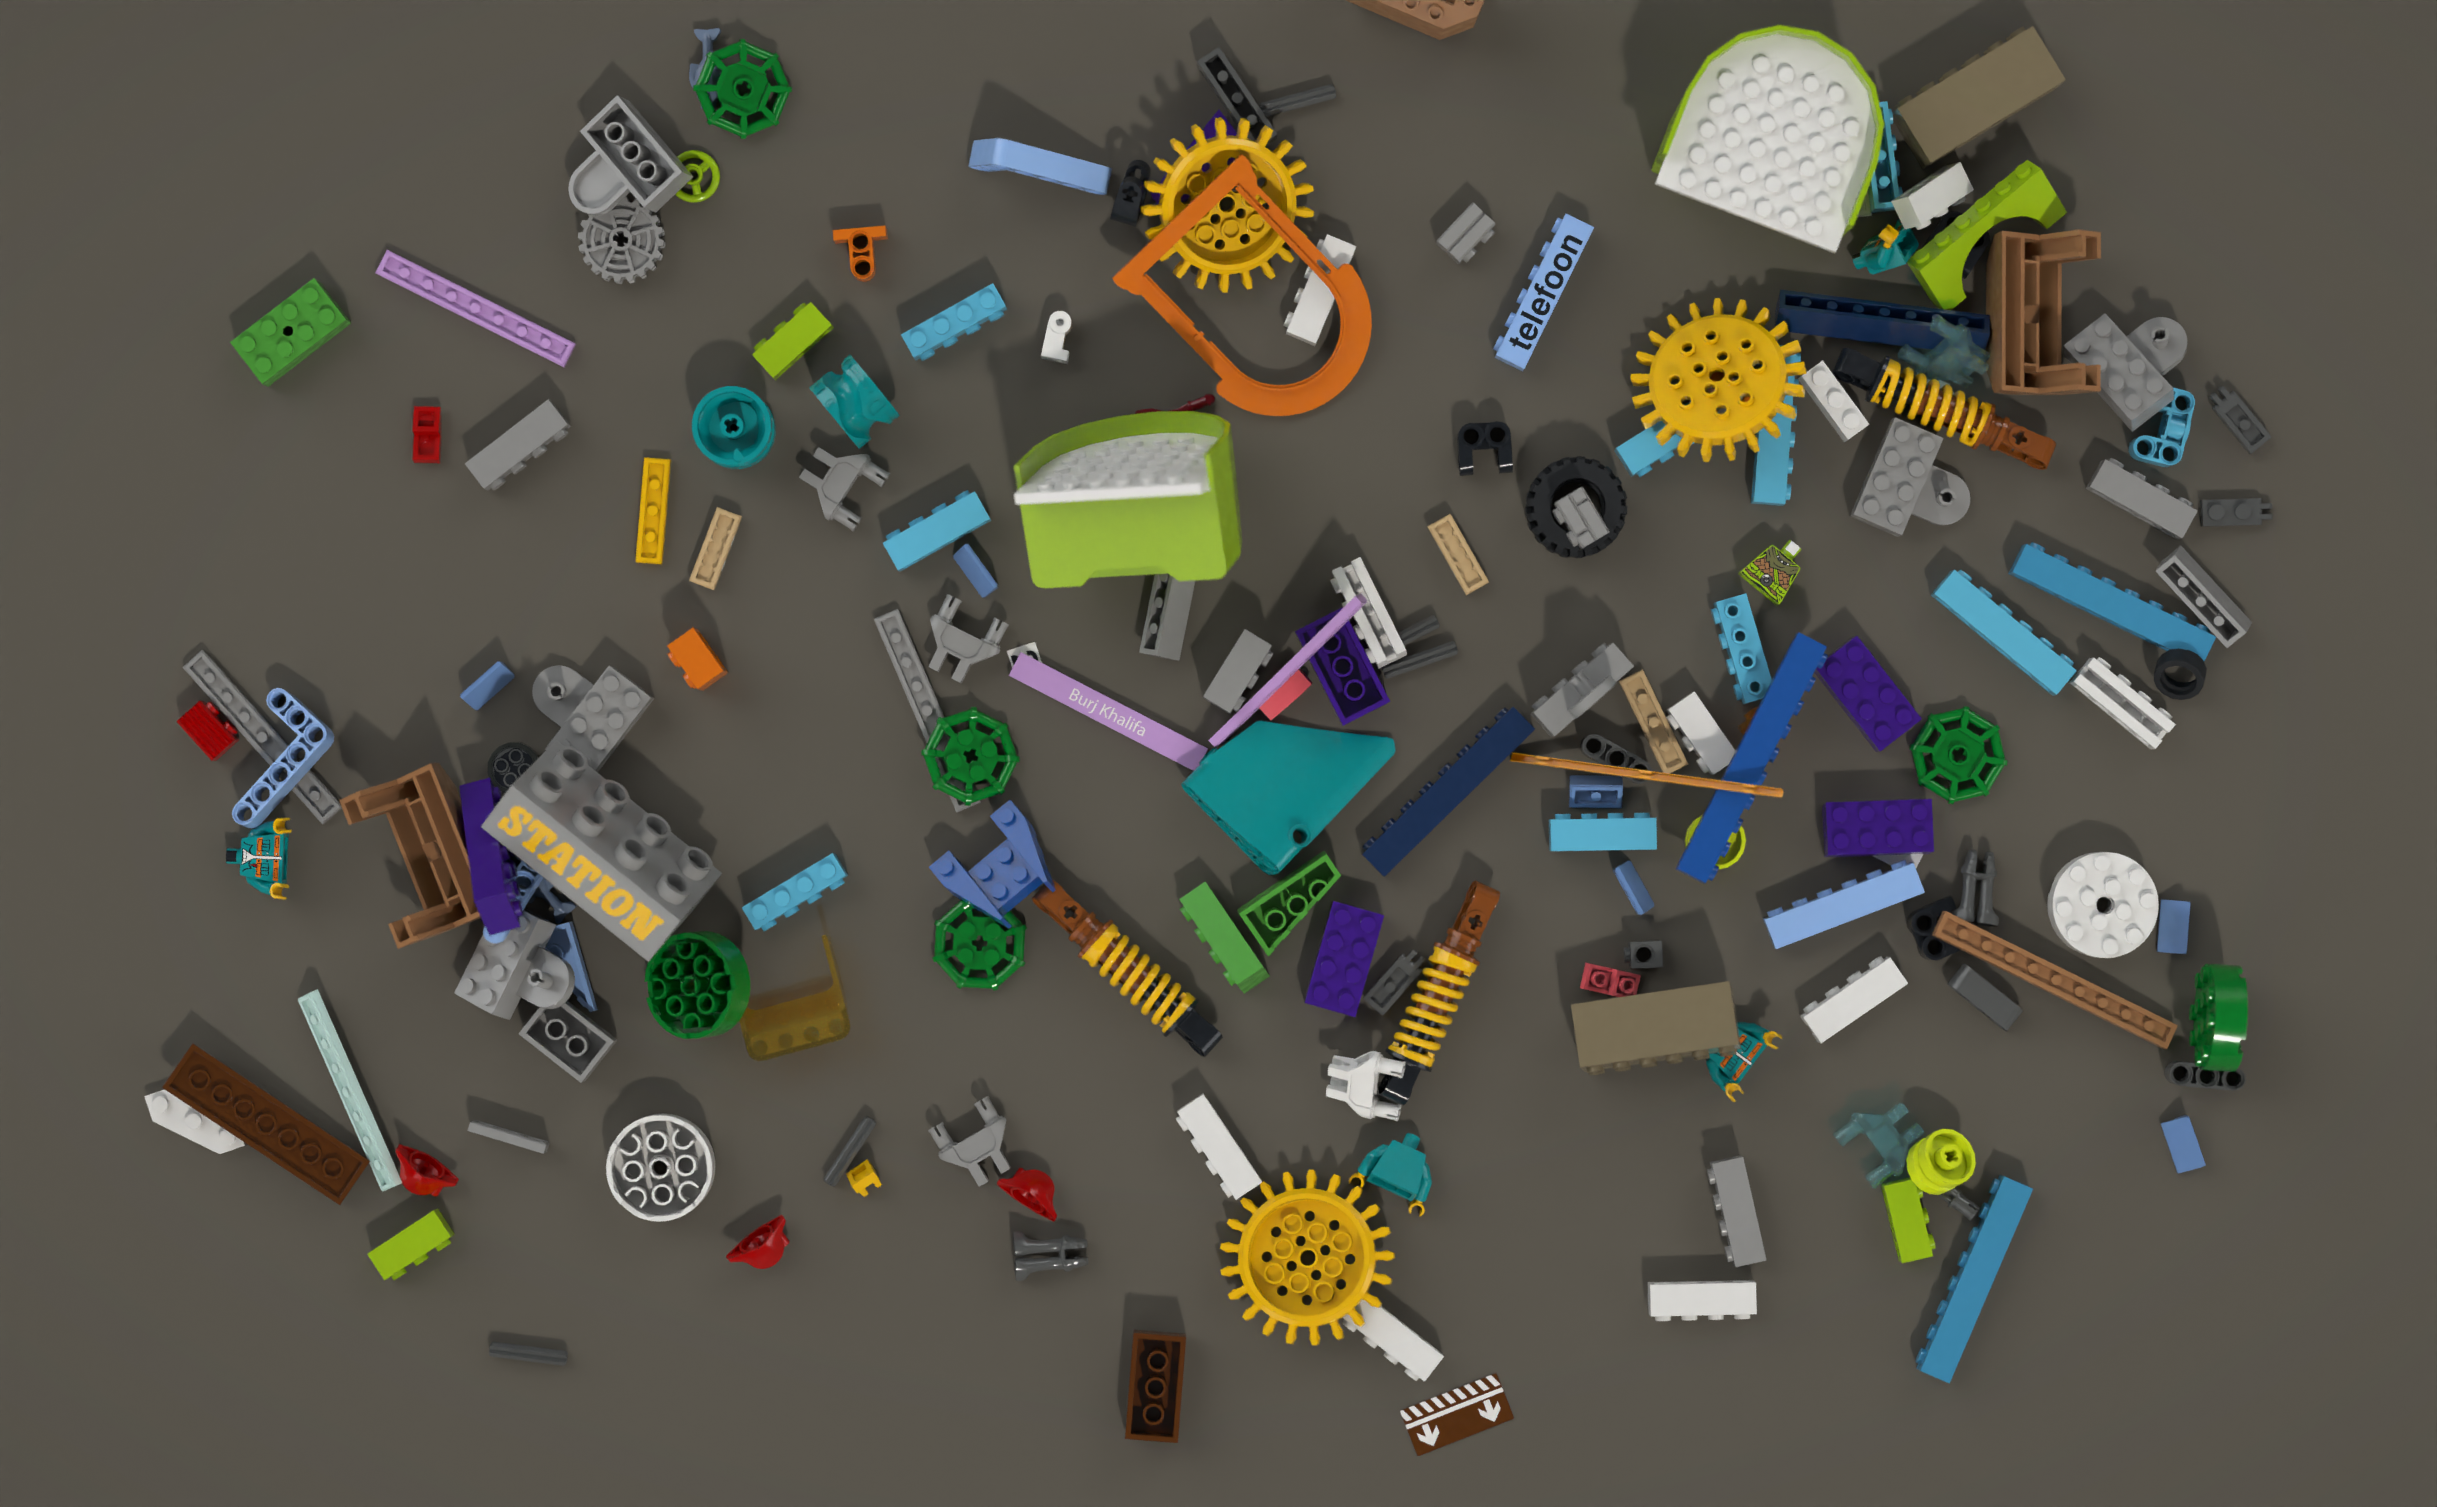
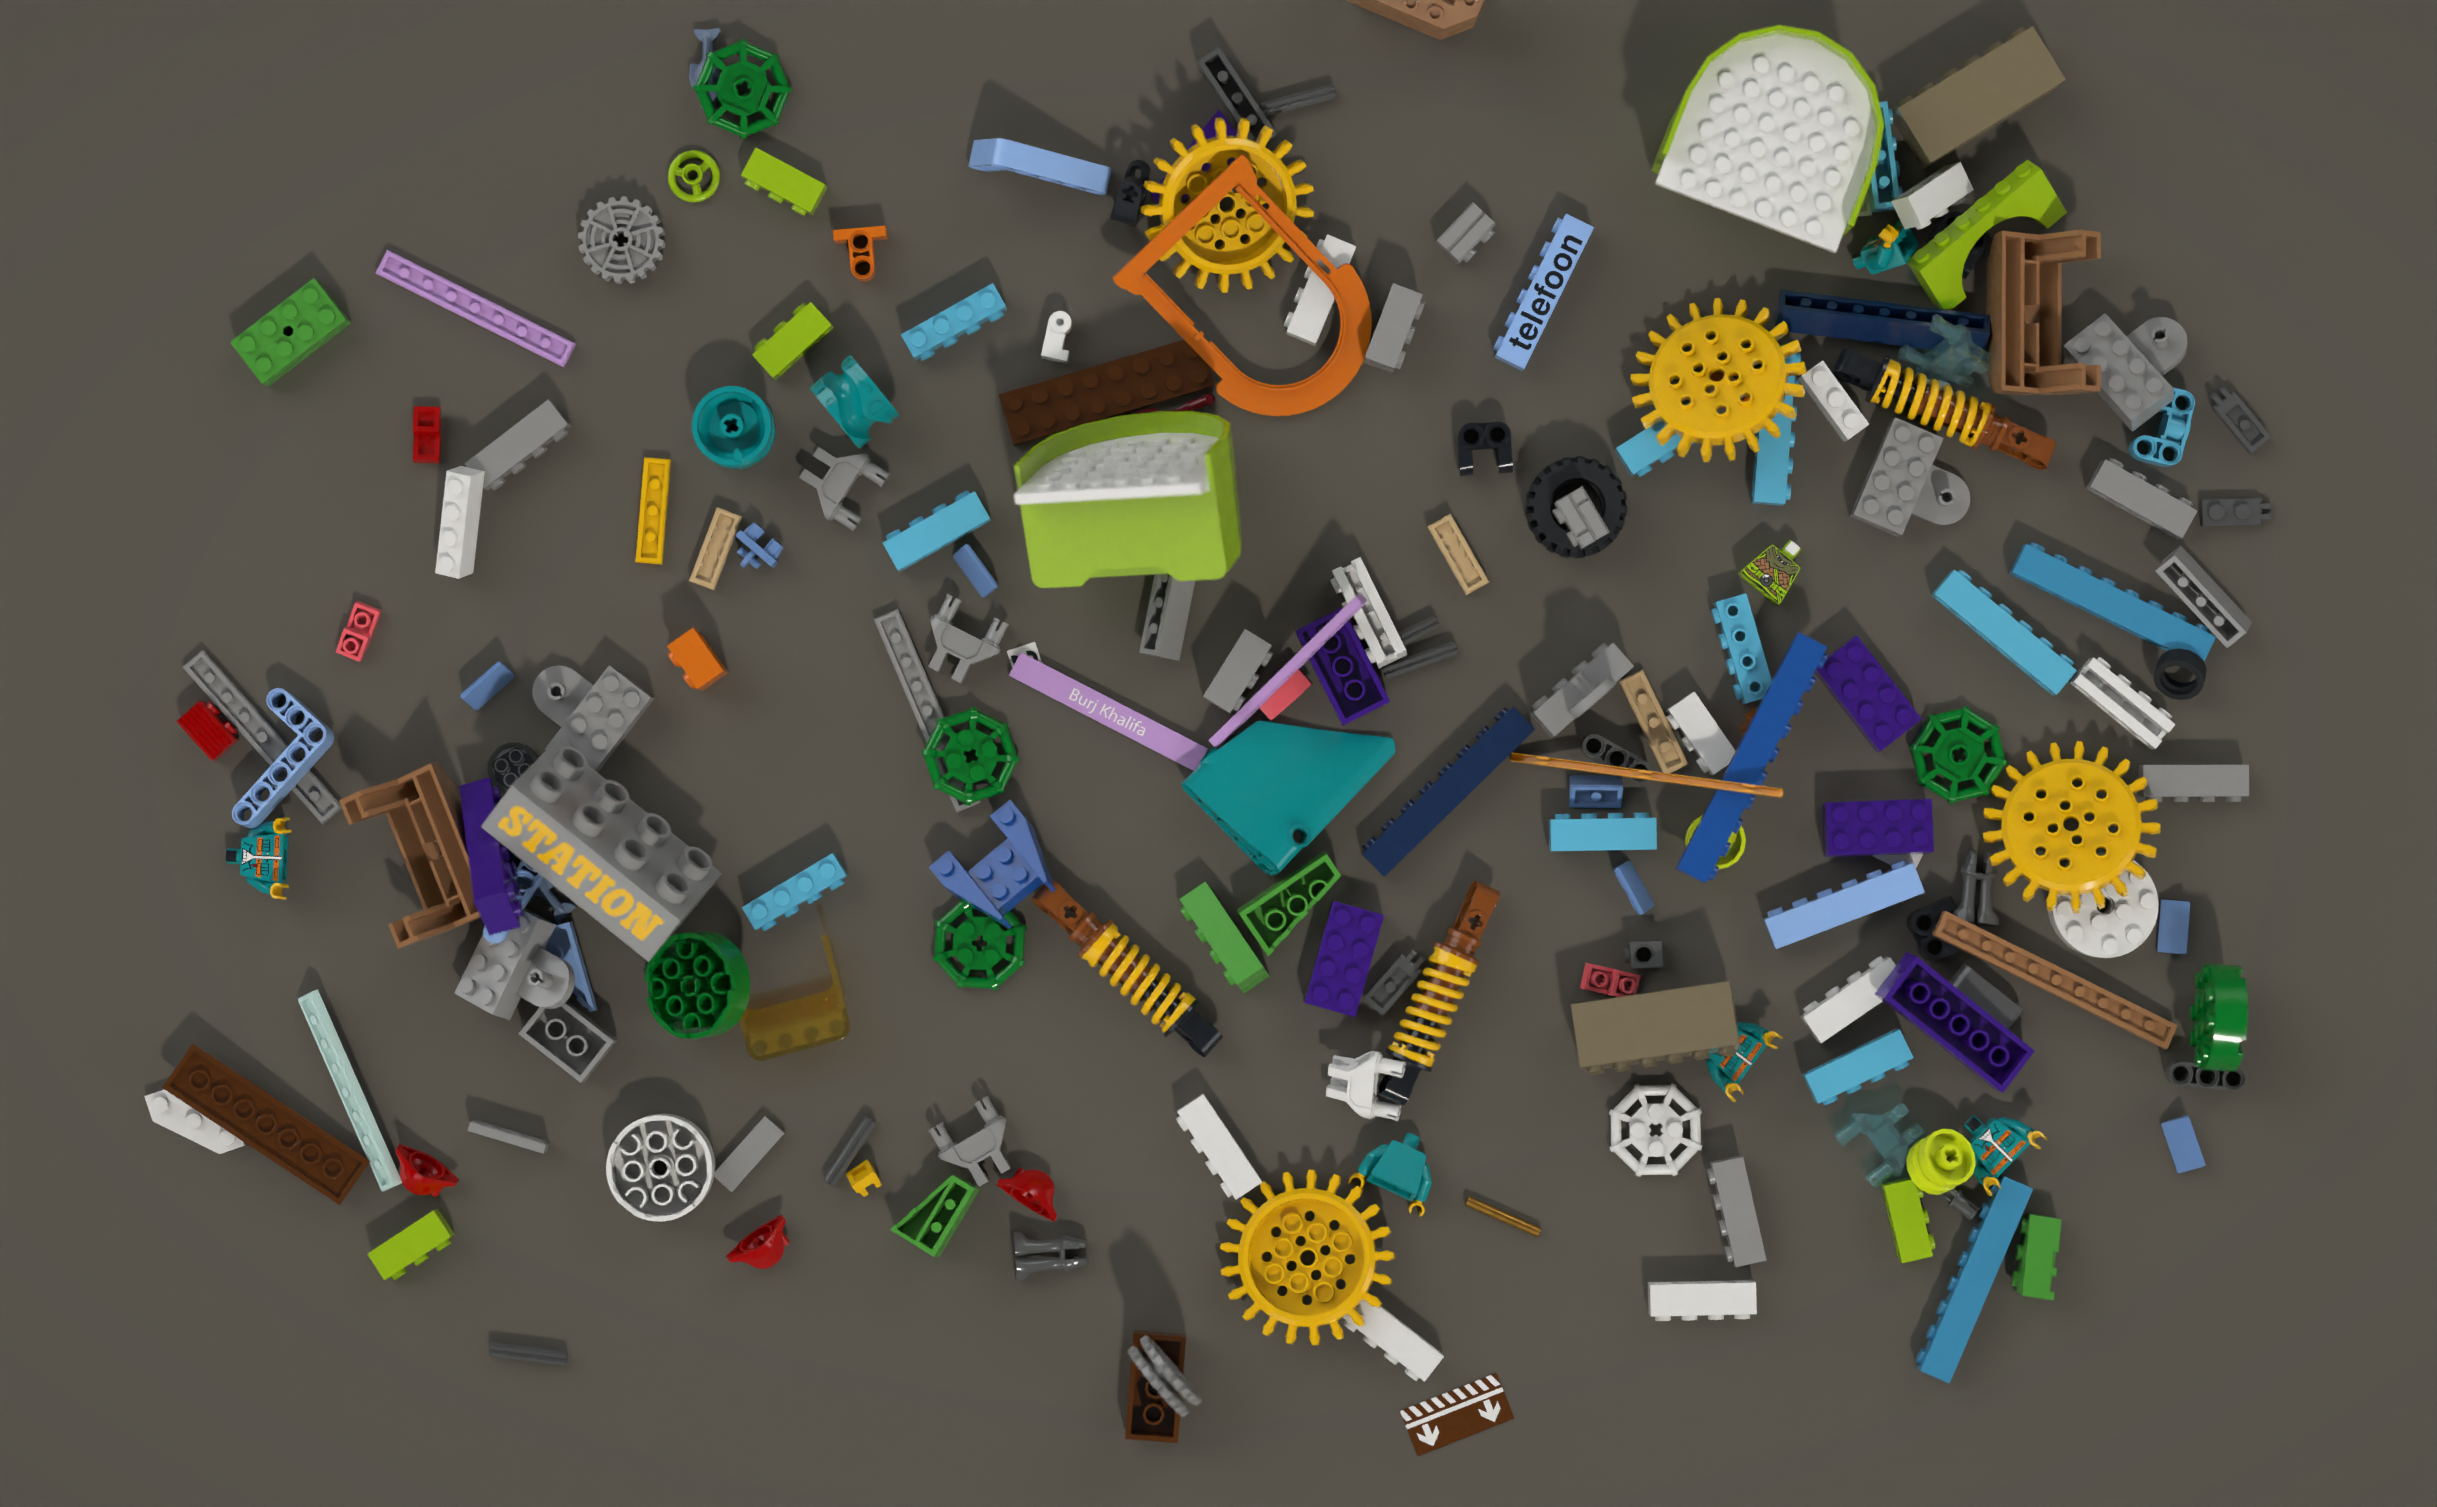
(359, 631): none -> coral slope
(459, 522): none -> white brick
(625, 161): light grey brick -> none
(748, 1153): none -> light grey tile
(768, 554): none -> medium blue hips
(783, 182): none -> lime brick
(938, 1216): none -> bright green wedge
(1104, 391): none -> reddish brown plate
(1164, 1376): none -> light grey piece
(1394, 329): none -> light grey brick
(1503, 1216): none -> pearl gold bar
(1656, 1145): none -> white plate
(1858, 1066): none -> medium azure brick
(1954, 1022): none -> dark purple brick
(1997, 1146): none -> teal torso
(2036, 1256): none -> bright green wedge
(2086, 869): none -> yellow gear
(2195, 781): none -> light grey brick

